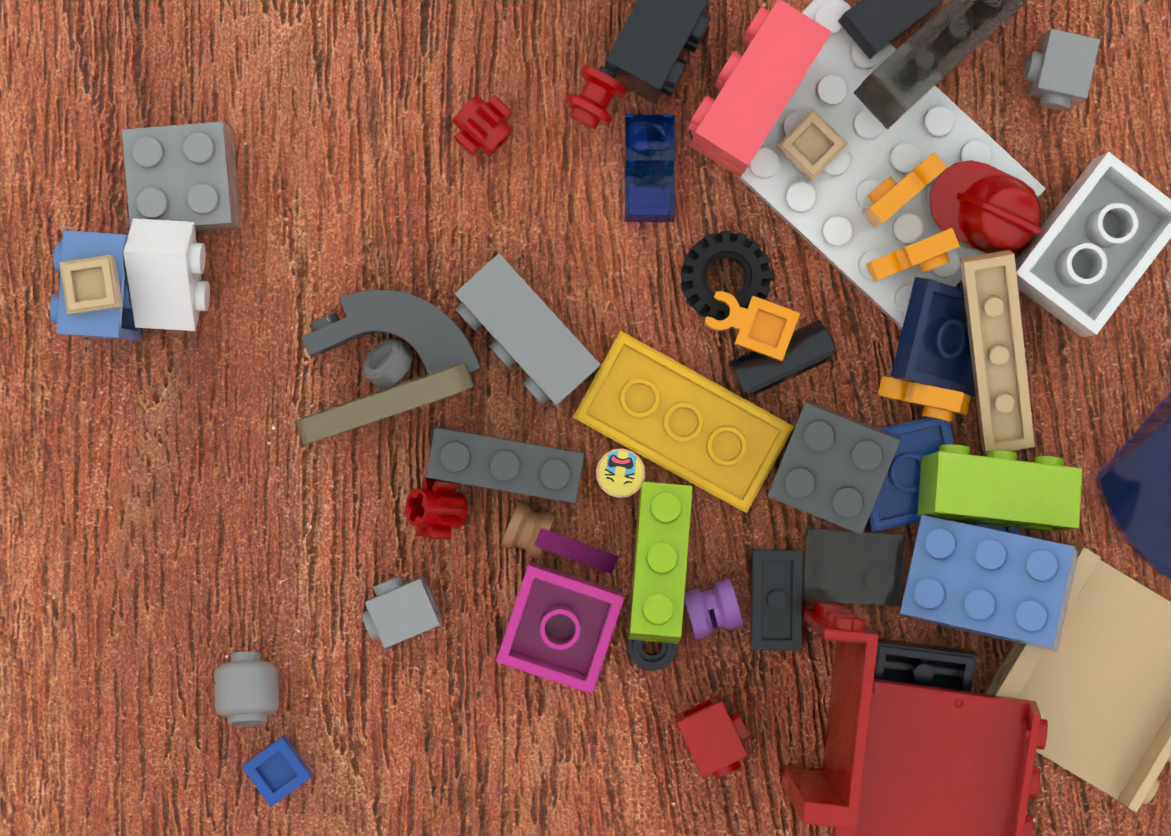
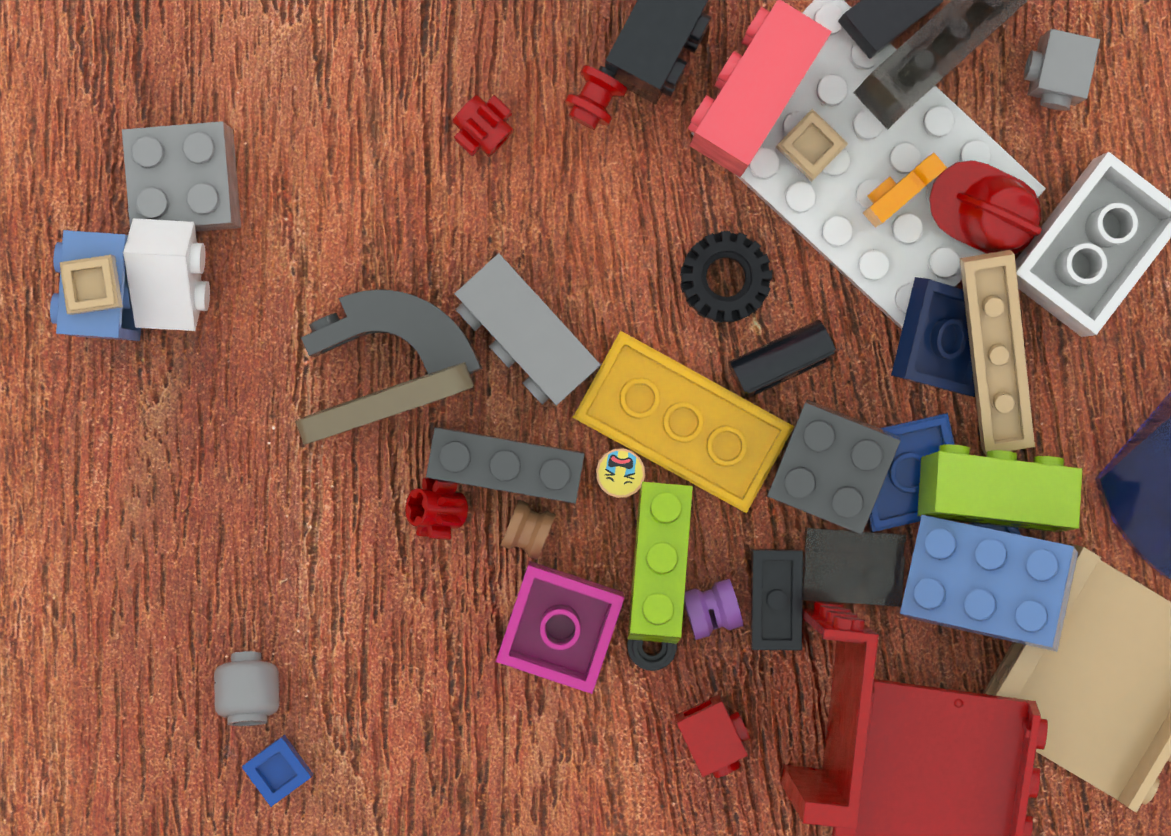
(387, 363): light grey tile -> none
(401, 610): light grey brick -> none
(576, 550): magenta piece -> none
(649, 168): clear blue slope -> none
(761, 327): light orange plate -> none
(925, 665): black brick -> none
(926, 253): light orange plate -> none
(937, 401): light orange plate -> none

